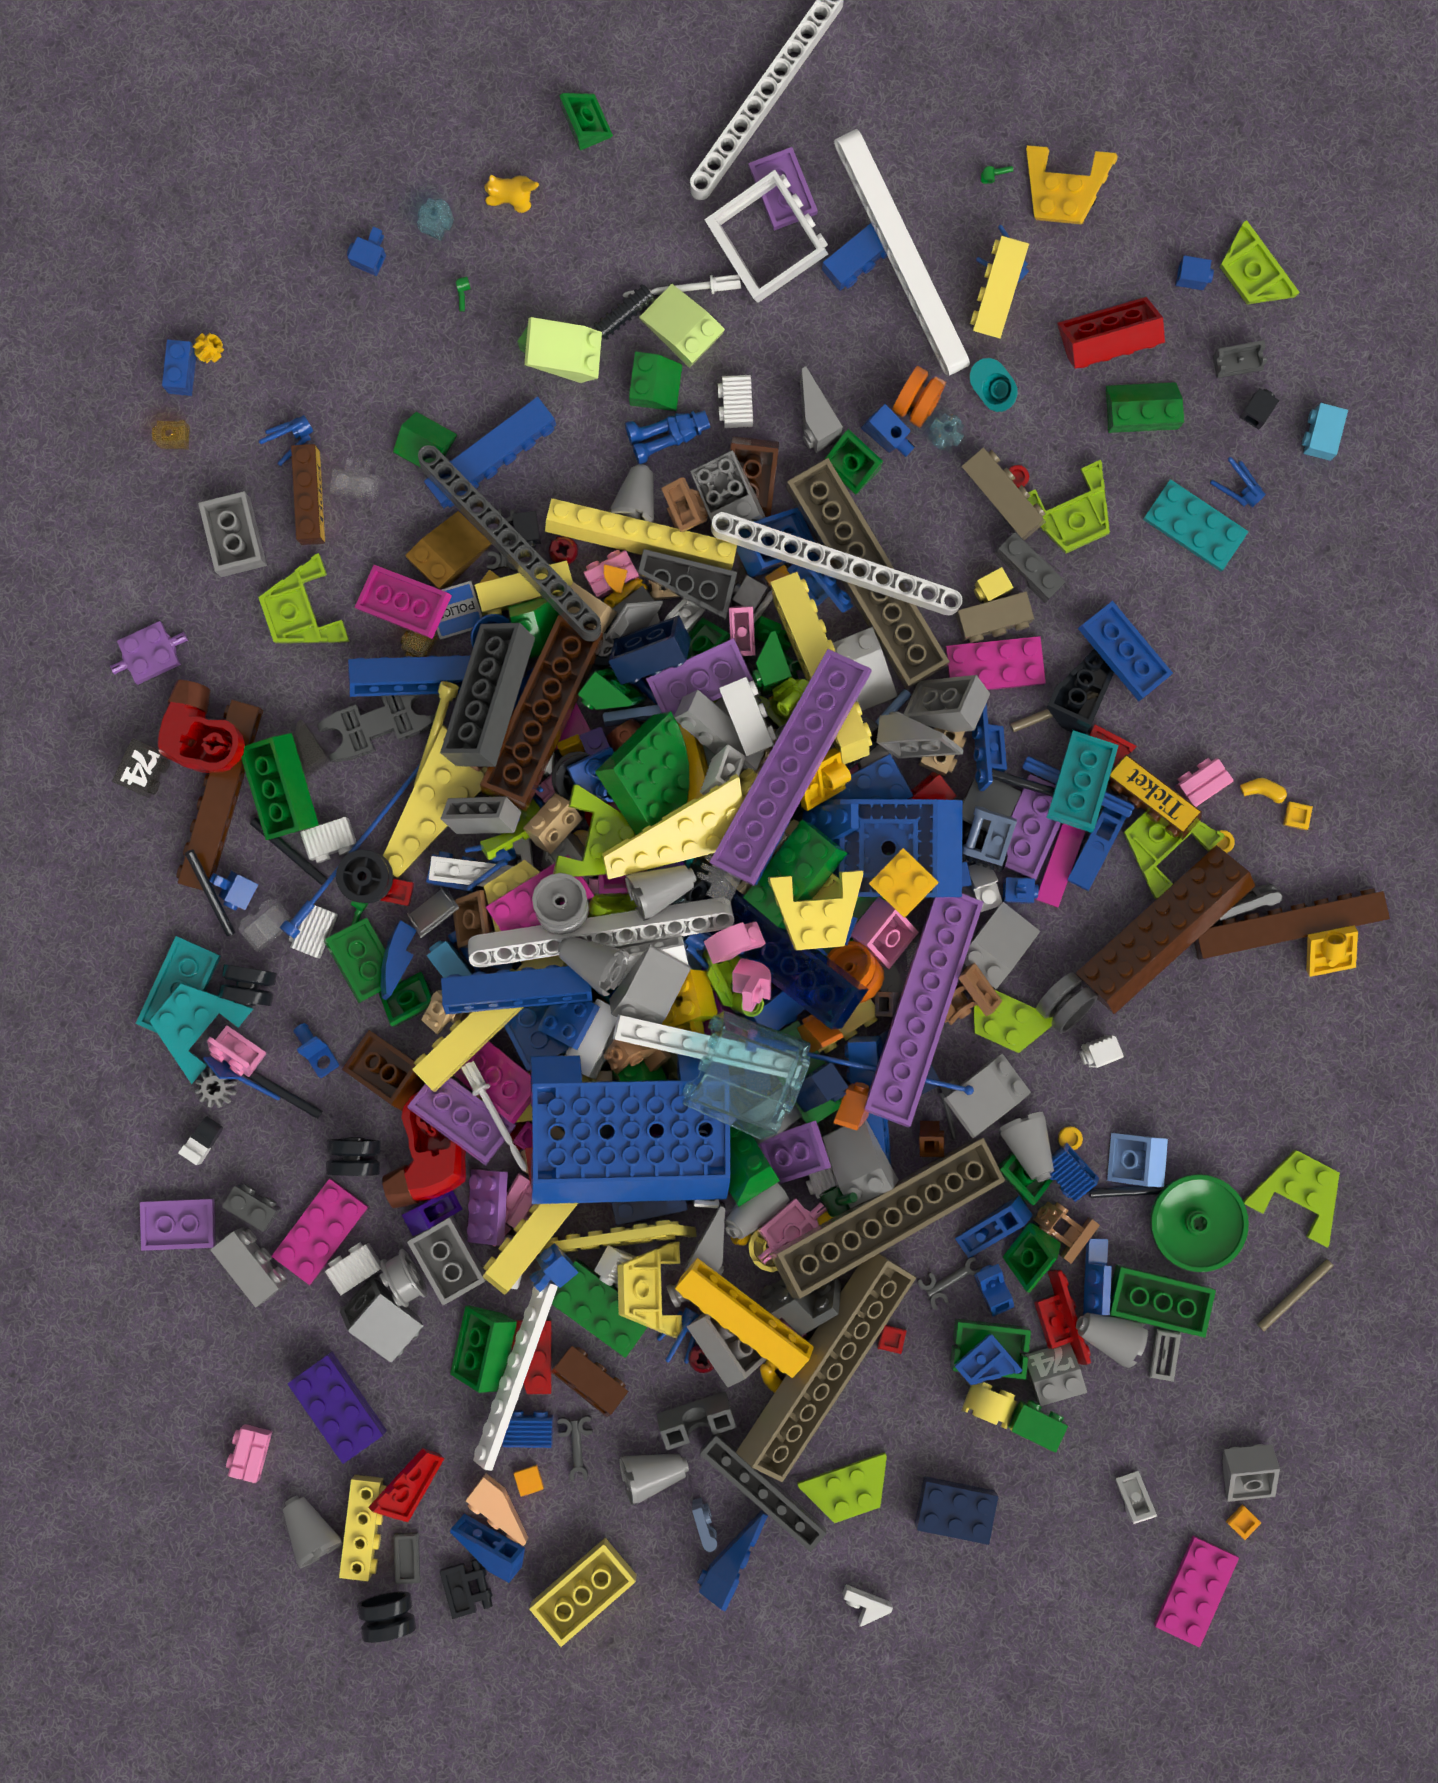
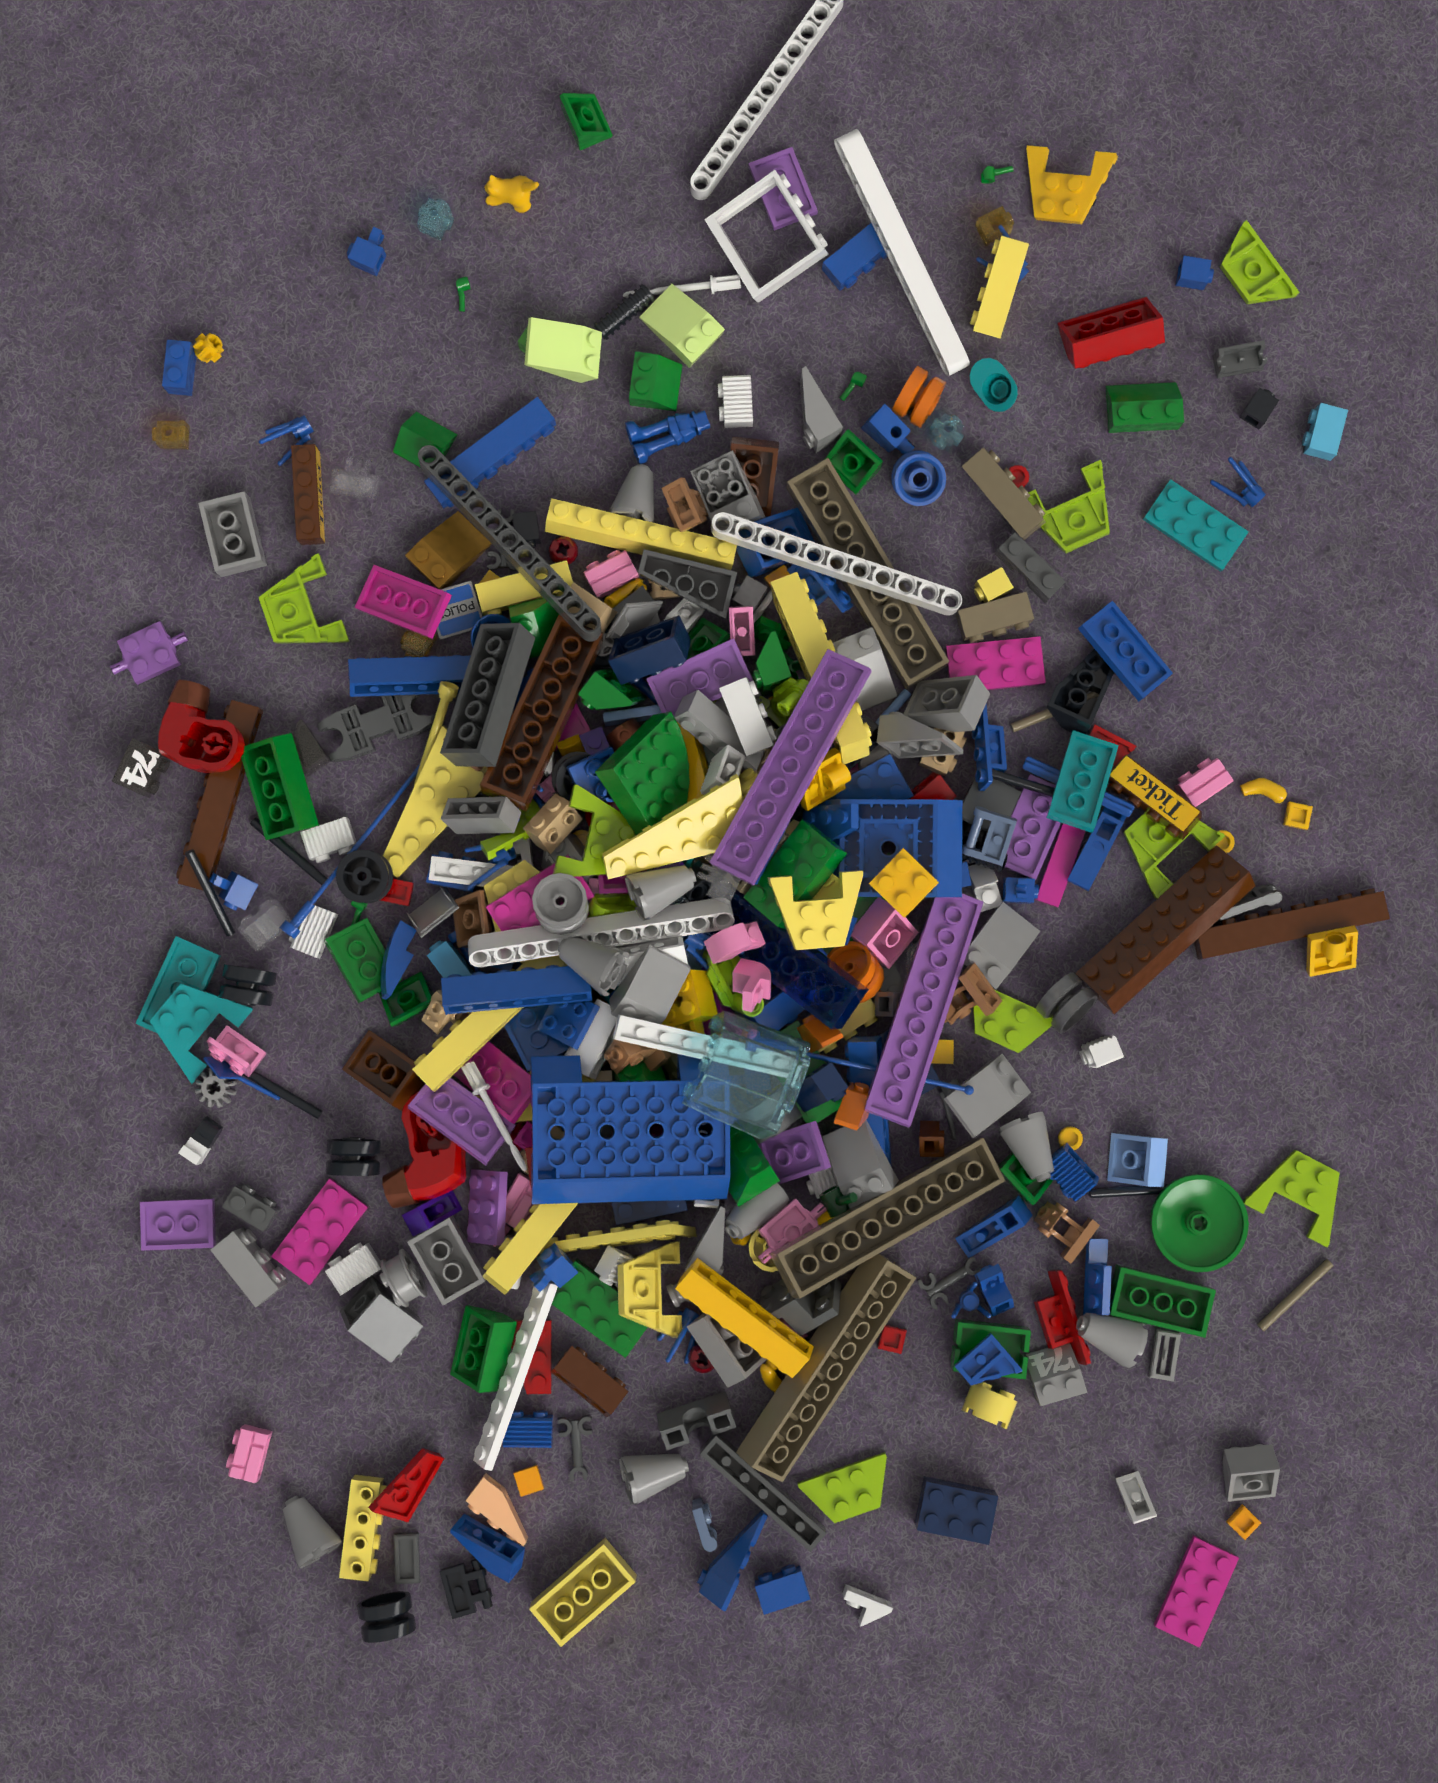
(313, 1049): blue bracket -> none
(337, 1407): dark purple brick -> none
(615, 578): light orange tile -> none
(781, 1589): none -> blue brick
(857, 379): none -> green hand
(929, 488): none -> blue wheel
(944, 1052): none -> yellow tile
(969, 1301): none -> blue plant
(995, 217): none -> clear yellow brick
(1032, 1255): green slope -> none
(1037, 1425): green slope -> none

